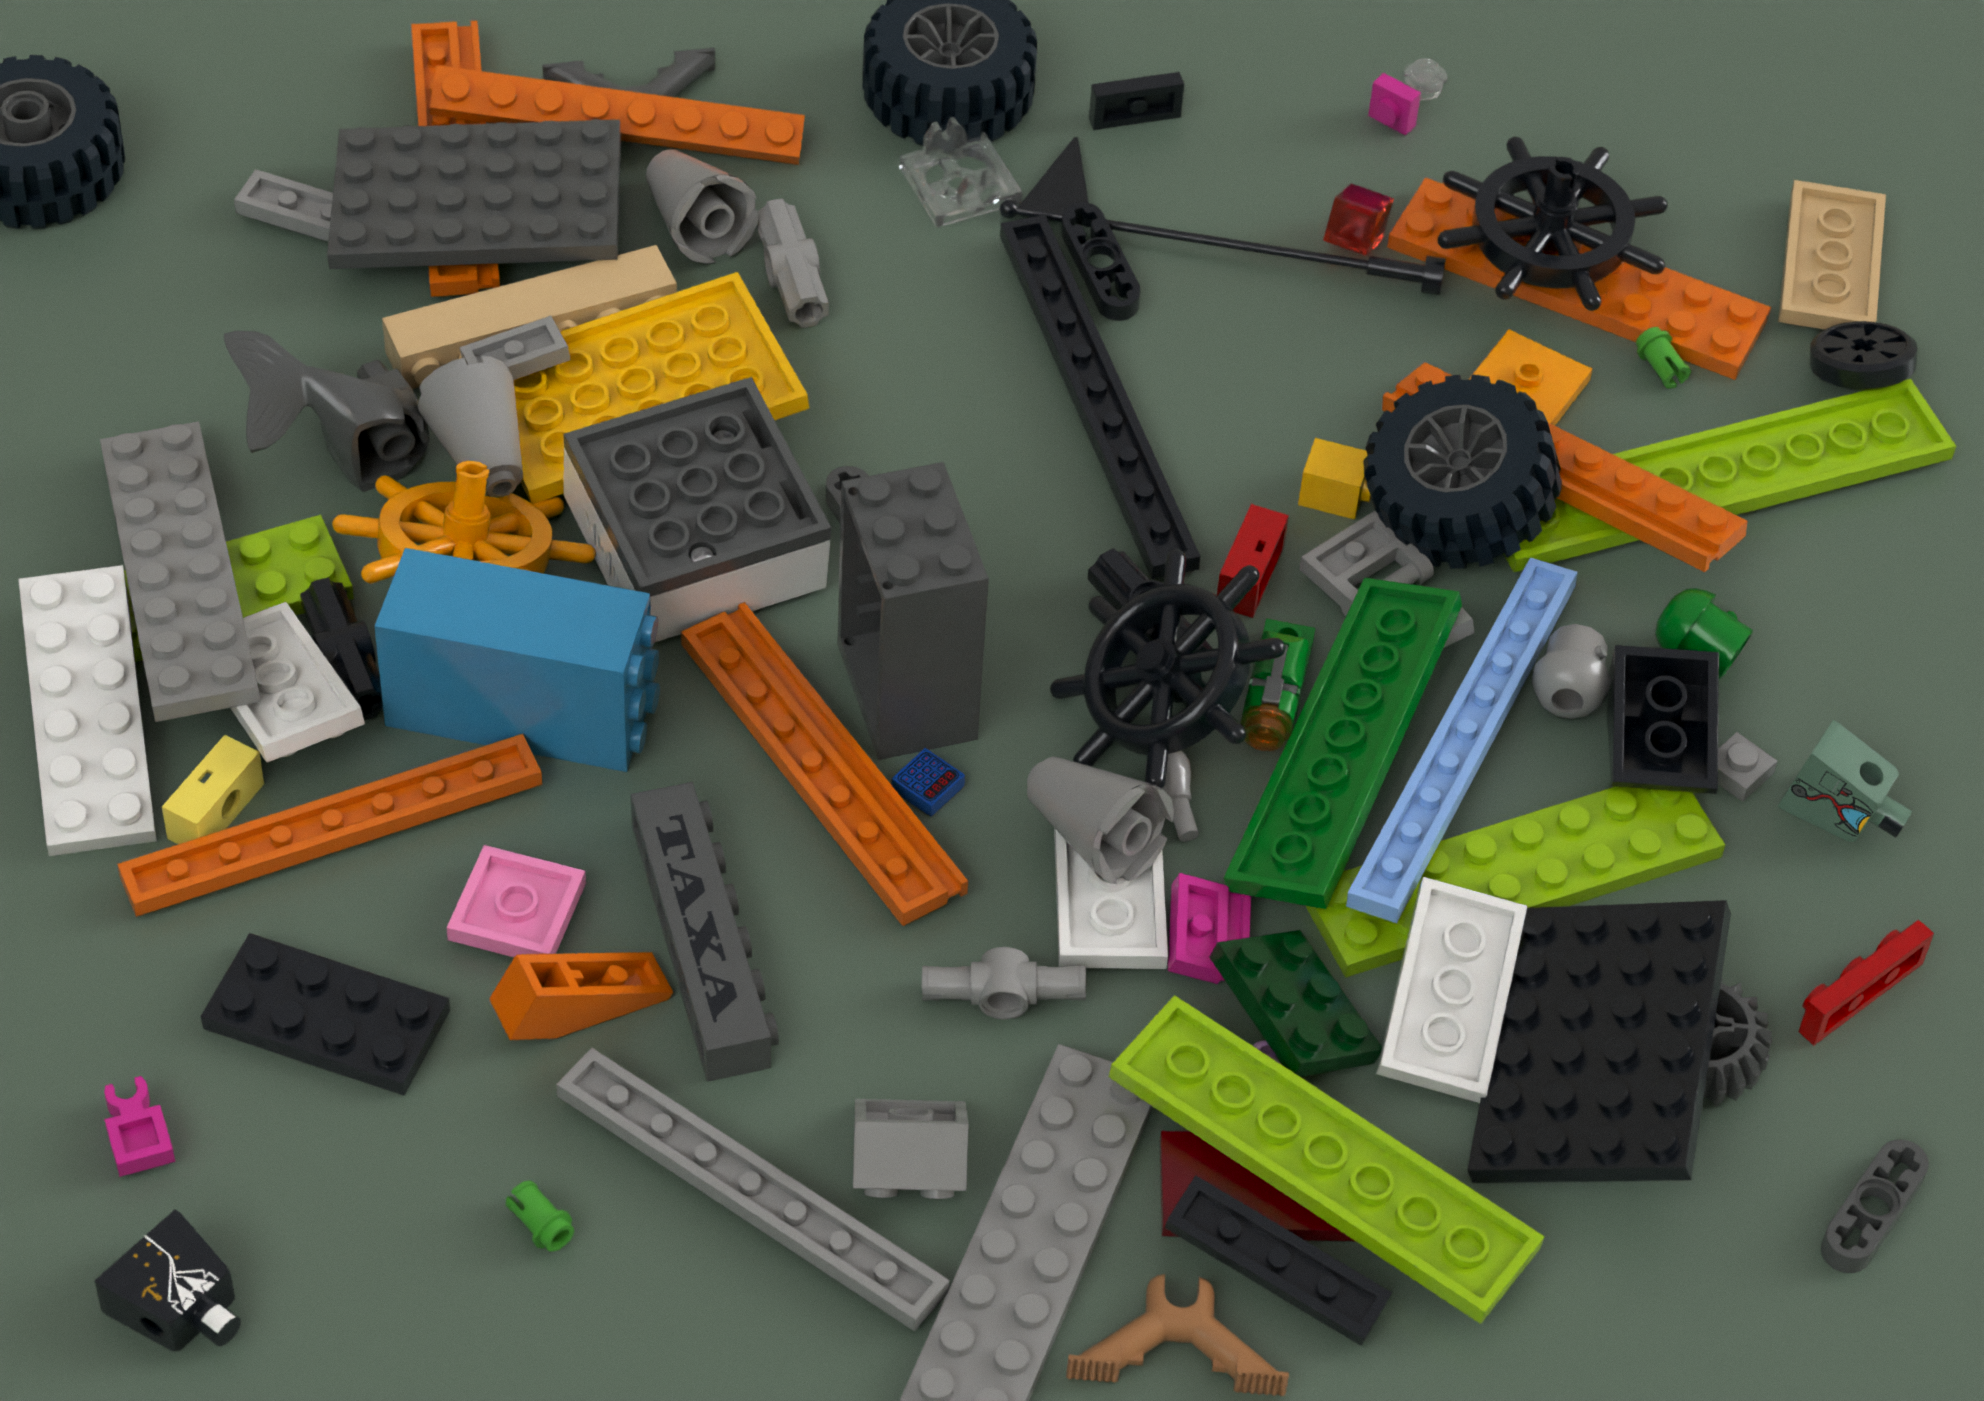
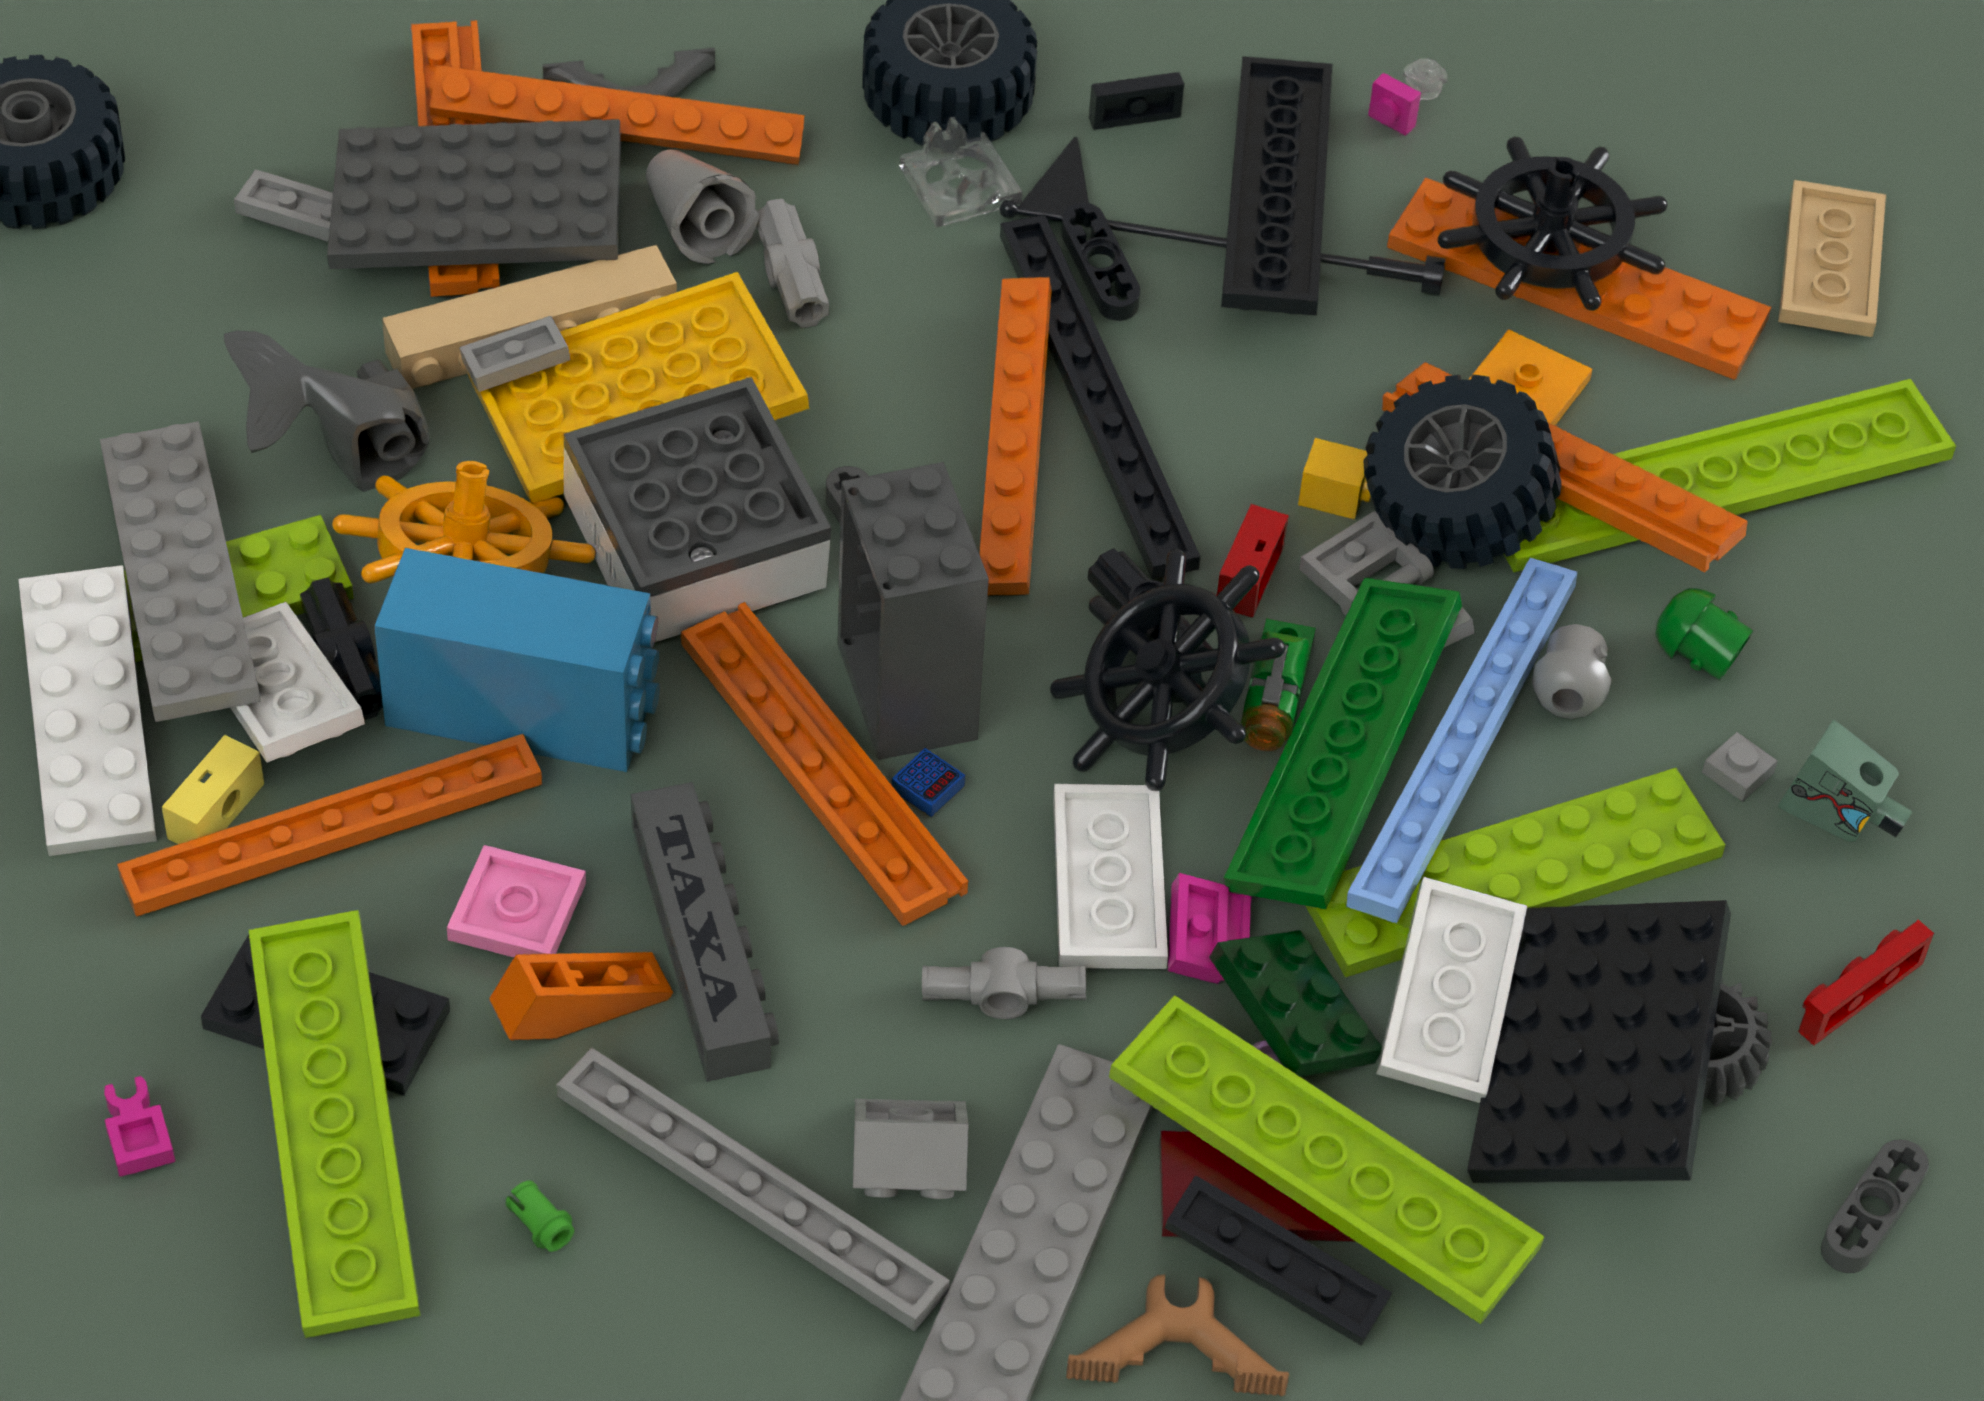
(171, 1287): black torso -> none
(333, 1125): none -> lime plate
(476, 418): light grey cone -> none
(1015, 435): none -> orange plate
(1102, 815): light grey cone -> none
(1178, 788): light grey piece -> none
(1278, 187): none -> black plate
(1358, 219): clear red brick -> none
(1657, 349): bright green pin -> none
(1663, 719): black slope -> none
(1863, 355): black wheel -> none

